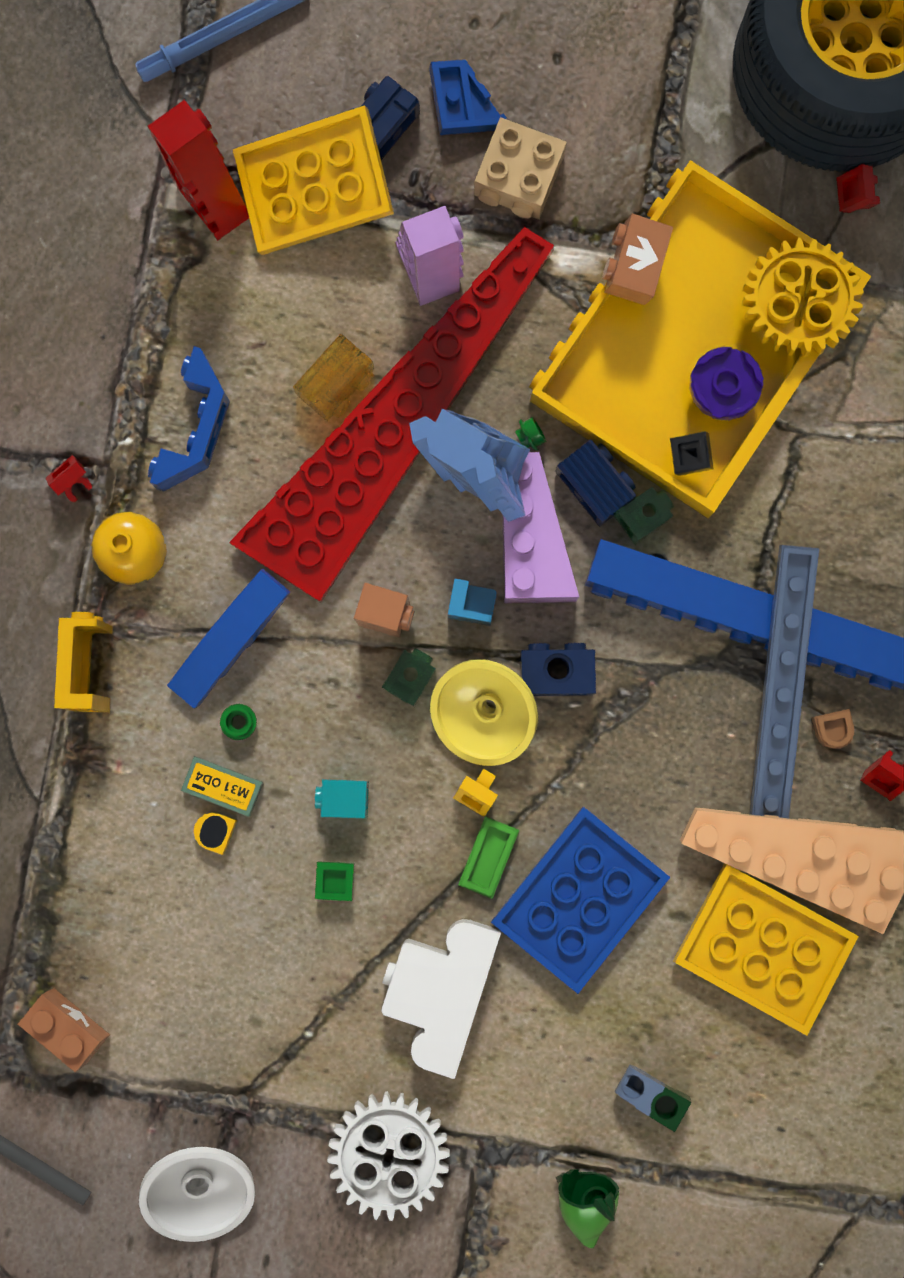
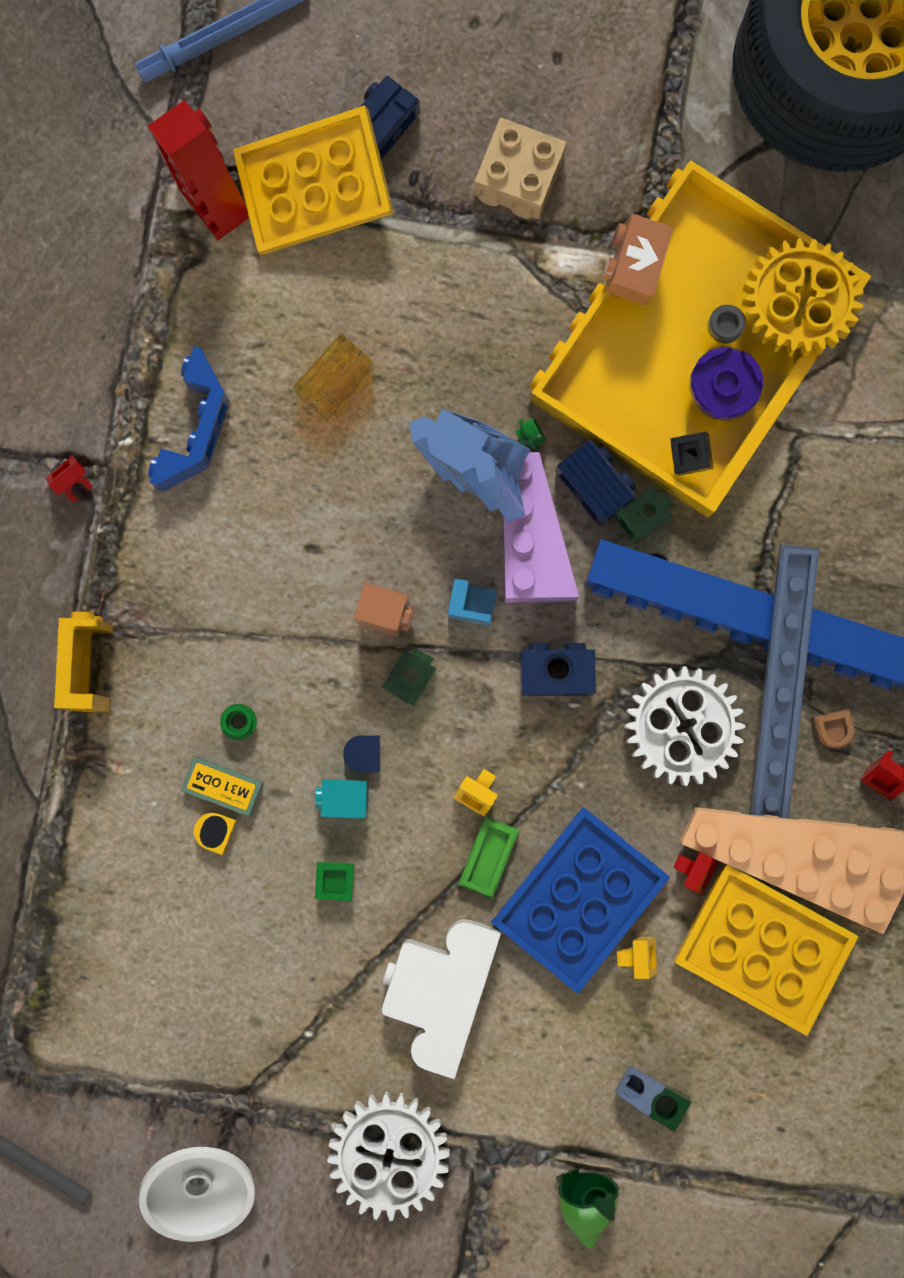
(63, 1029): nougat brick -> none
(128, 548): yellow cylinder -> none
(228, 638): blue slope -> none
(341, 490): red wing -> none
(363, 753): none -> dark blue tile
(432, 254): lavender wedge -> none
(460, 99): blue wing -> none
(472, 727): light yellow dish -> none
(641, 956): none -> yellow tile
(698, 872): none -> red tile
(712, 709): none -> white gear
(726, 324): none -> dark grey tile
(857, 189): red tile -> none

